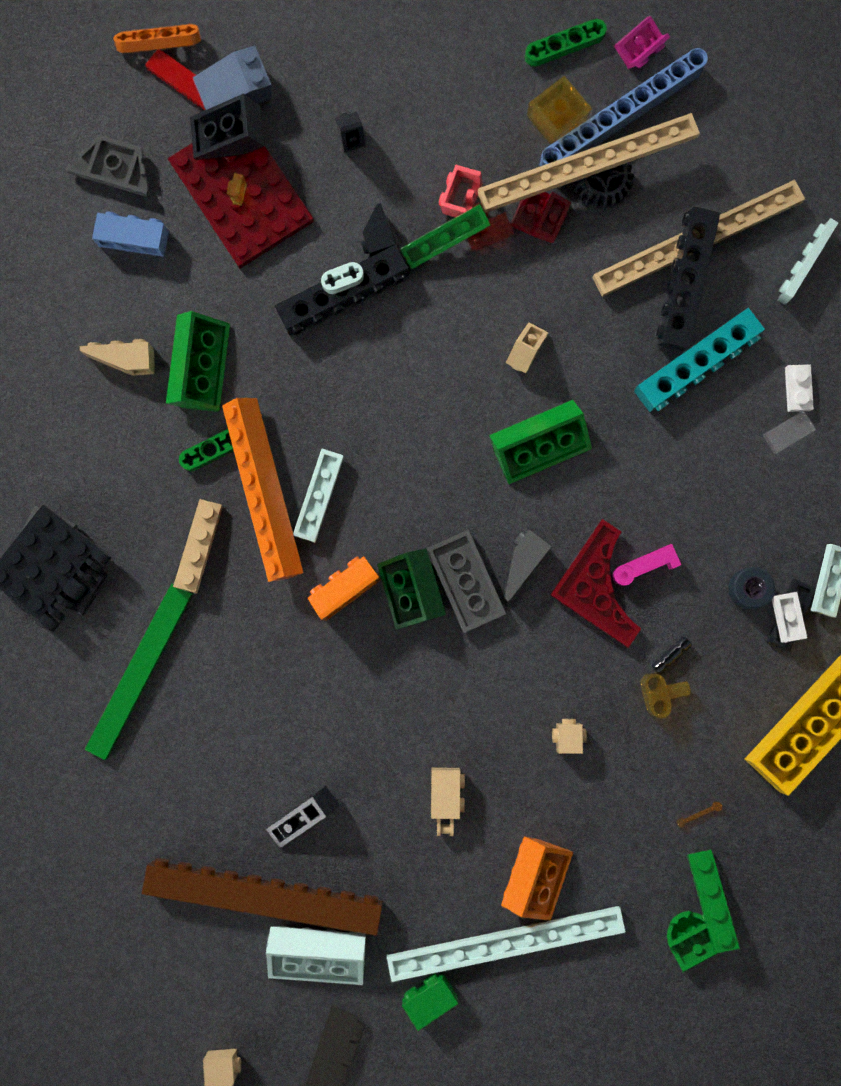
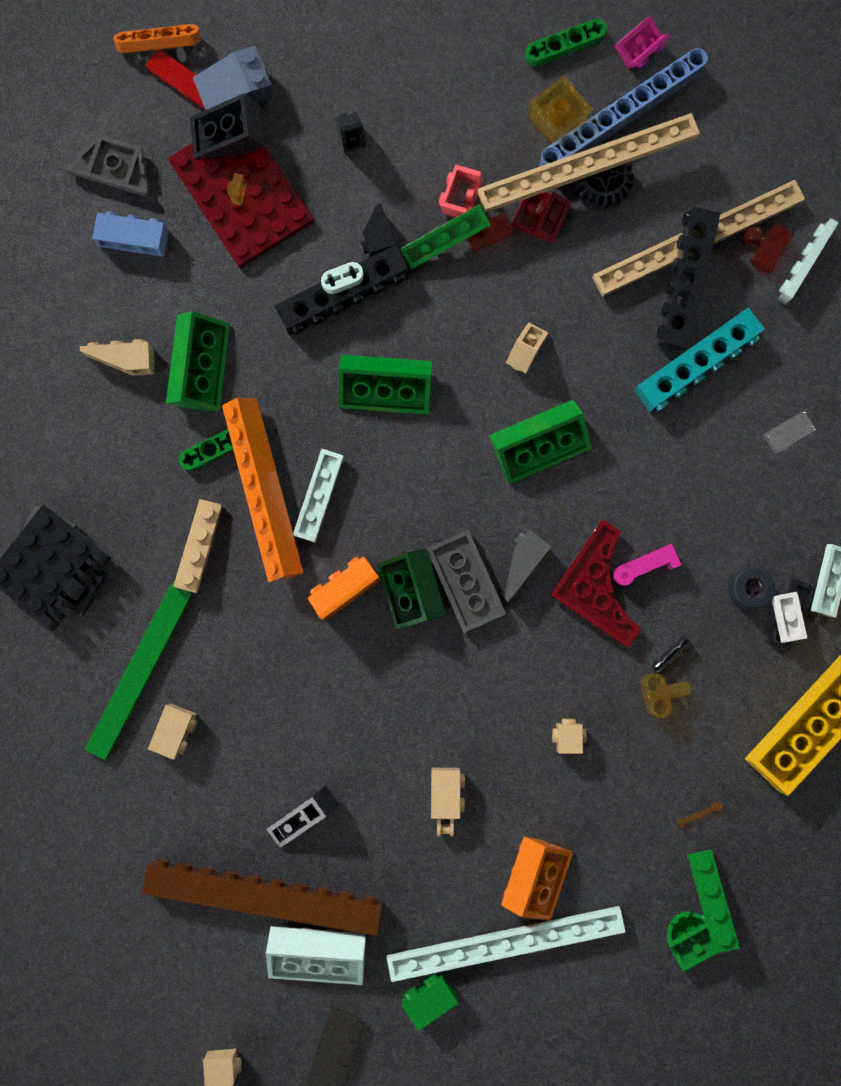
(173, 731): none -> tan brick
(384, 384): none -> green slope
(770, 247): none -> clear red plate
(799, 388): white plate -> none

